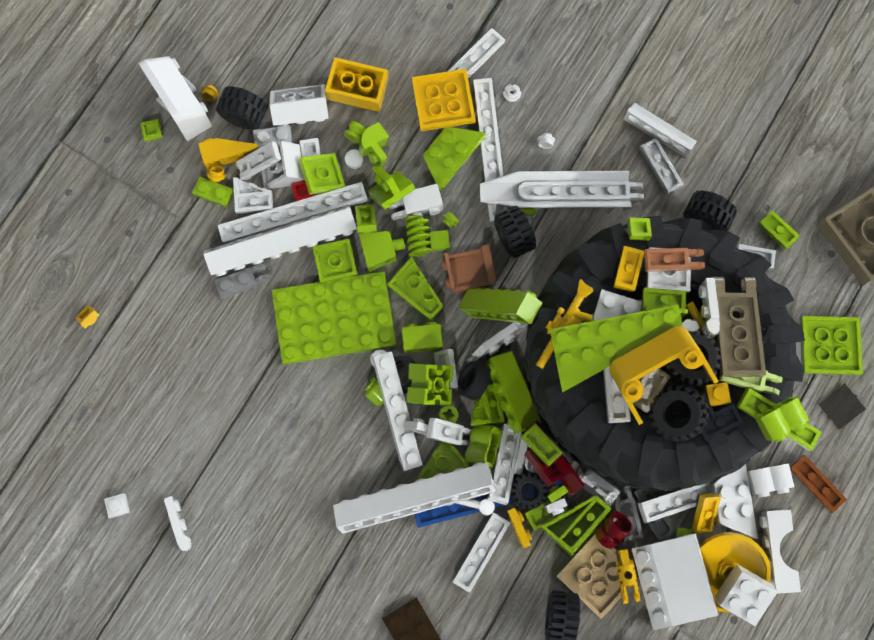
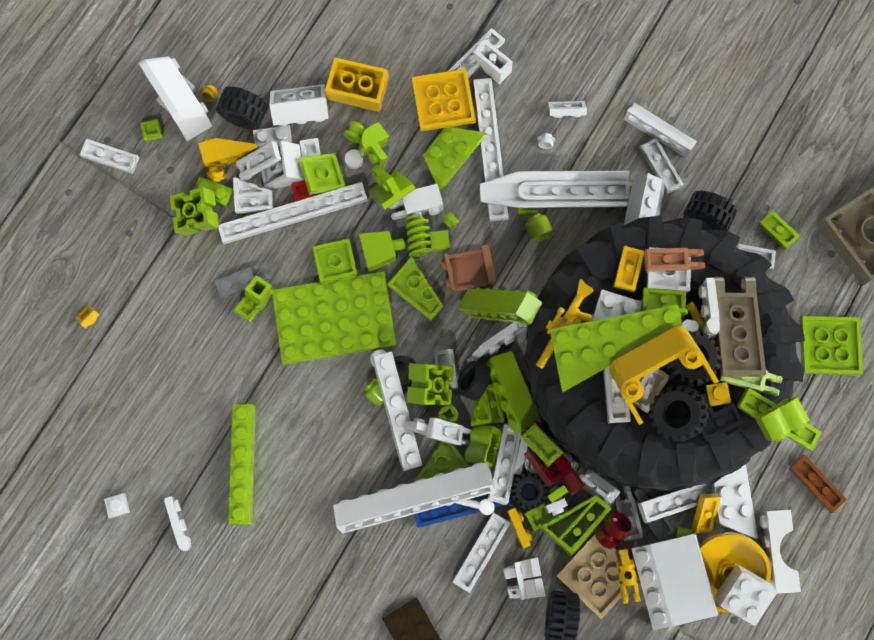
(109, 156): none -> white tile
(194, 211): none -> lime brick
(242, 464): none -> lime brick
(256, 297): none -> lime brick
(280, 240): white brick -> none
(365, 218): lime plate -> none
(422, 338): lime brick -> none
(493, 61): none -> white slope
(512, 97): white plate -> none
(515, 232): black tyre -> none
(525, 588): none -> white hips
(538, 227): none -> lime head
(569, 108): none -> white plate
(639, 228): lime plate -> none
(644, 197): none -> white slope
(770, 479): white brick -> none
(842, 406): clear smoke piece -> none

